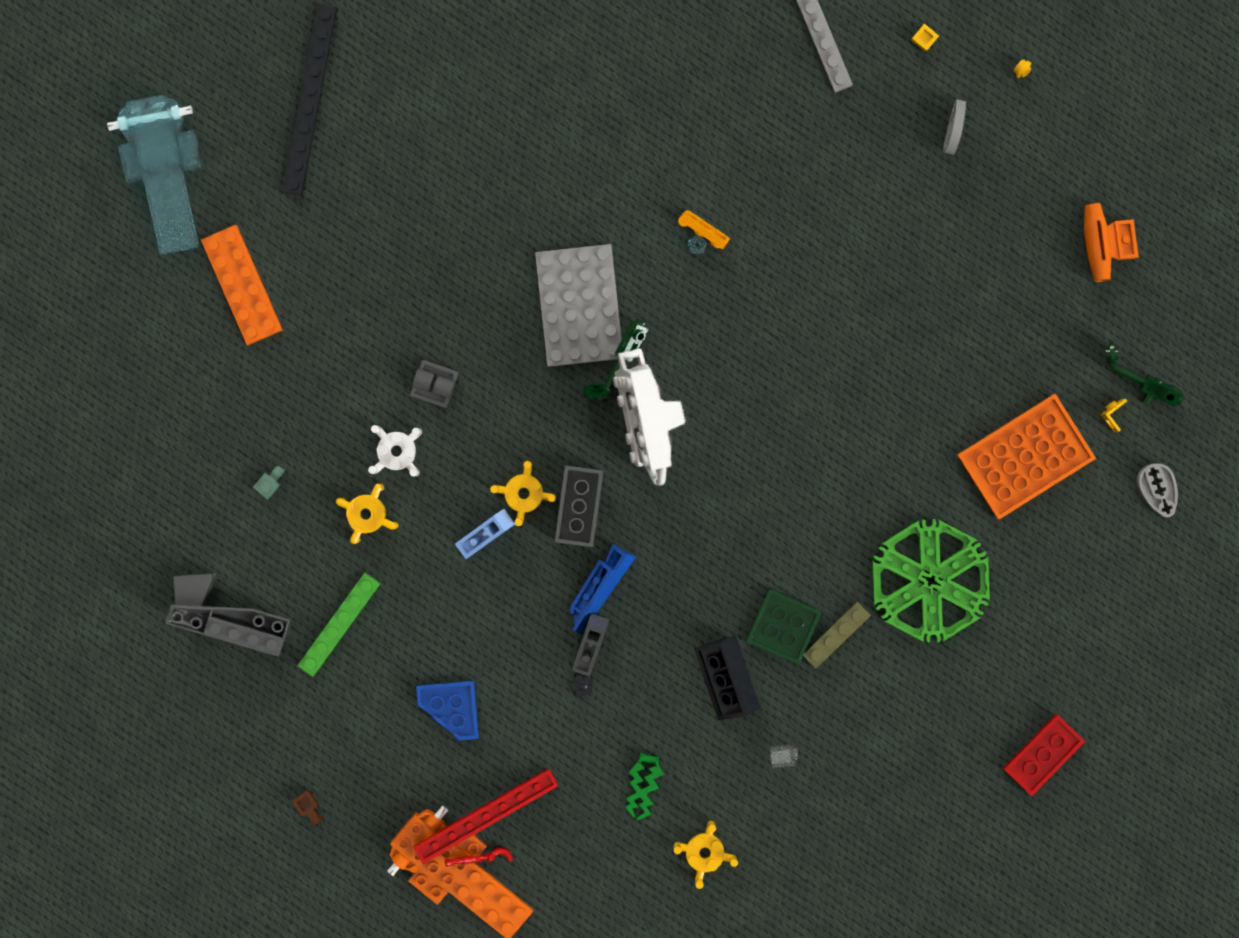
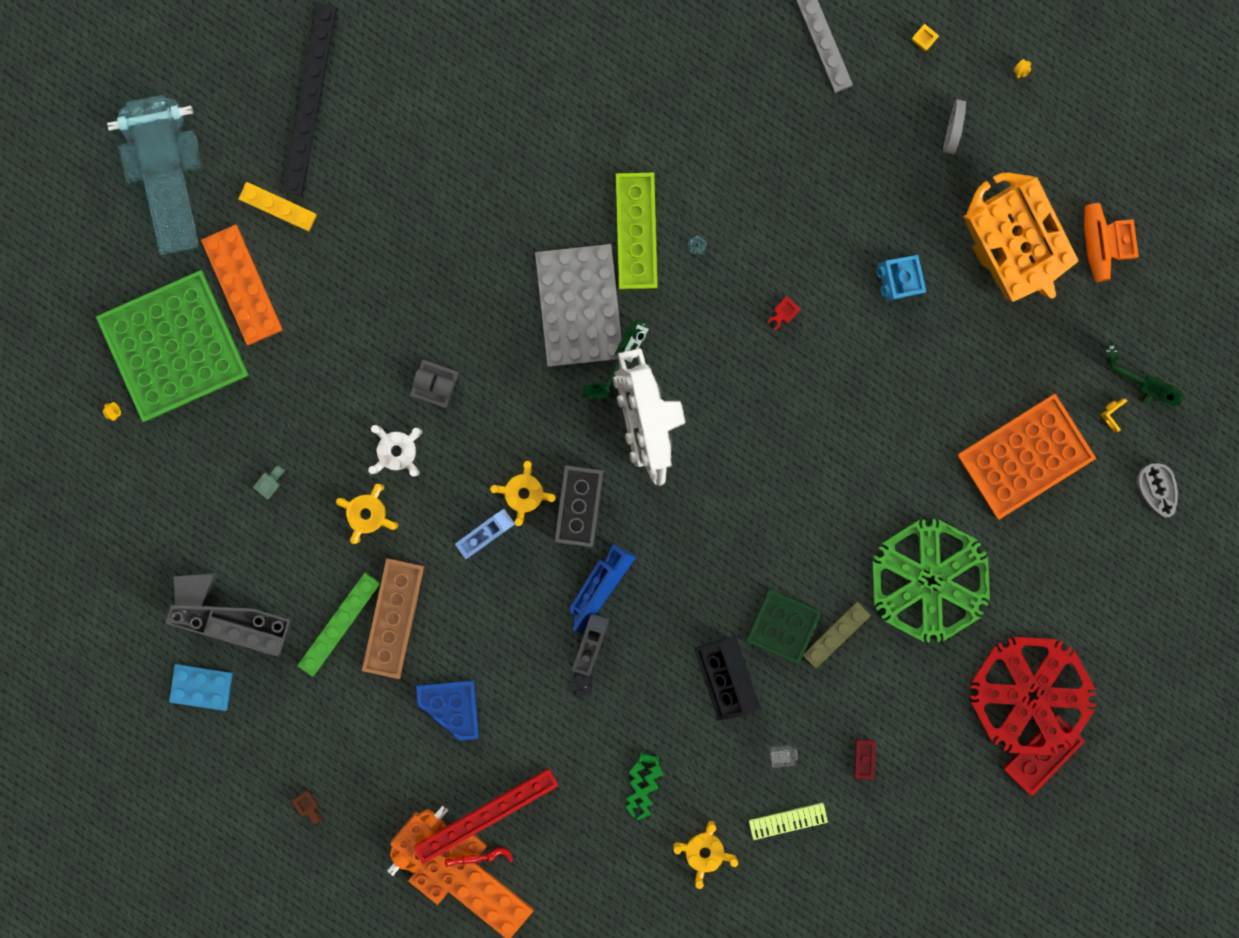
(111, 411): none -> yellow plate
(172, 346): none -> bright green plate
(201, 687): none -> dark azure plate
(277, 206): none -> yellow plate
(393, 618): none -> medium nougat plate
(636, 230): none -> lime plate
(703, 229): light orange plate -> none
(785, 311): none -> red plate
(788, 821): none -> yellowish green tile
(864, 759): none -> dark red plate
(901, 277): none -> dark azure plate
(1023, 680): none -> red plate
(1046, 250): none -> light orange piece

